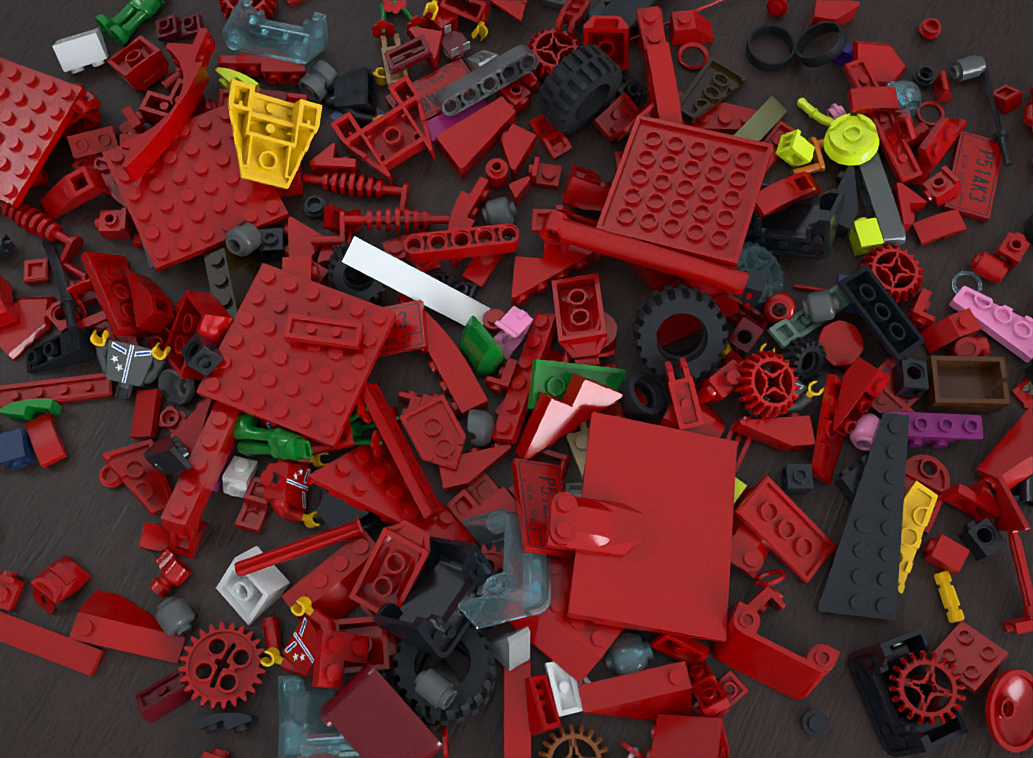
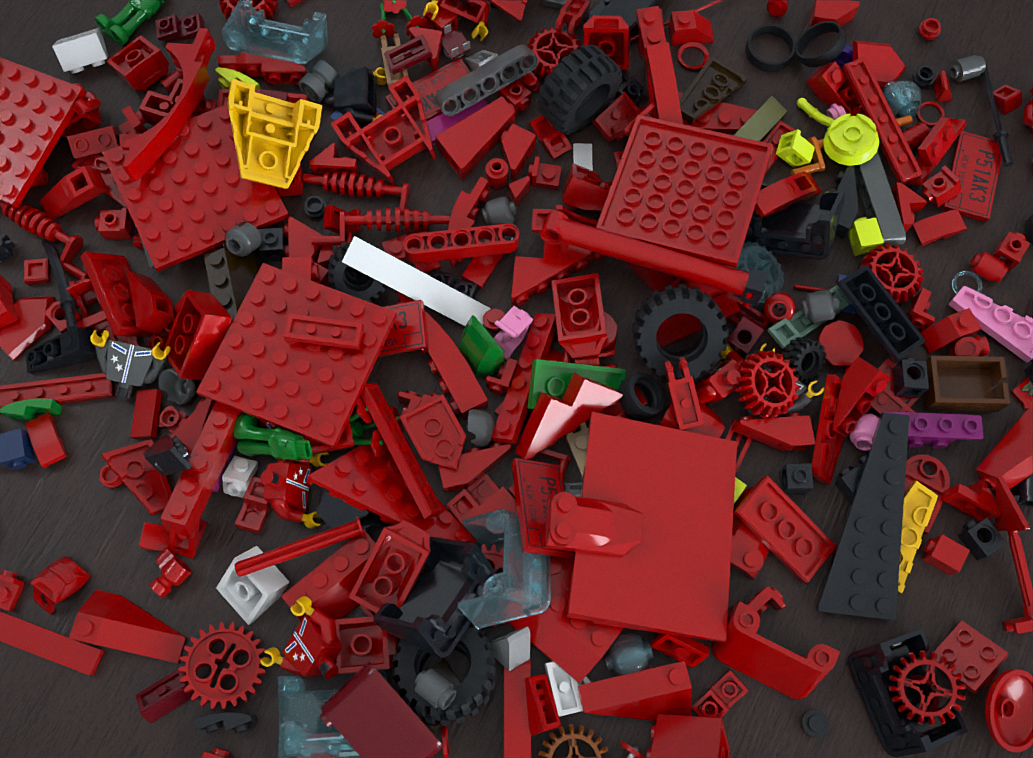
(175, 616): dark grey head -> none
(201, 354): black brick -> none
(272, 632): red pin -> none
(332, 651): red plate -> none
(583, 155): none -> white sticker
(707, 690): red slope -> none
(767, 573): red piece -> none
(833, 87): none -> red slope
(869, 99): red slope -> none
(905, 124): red slope -> none
(949, 597): yellow axle -> none

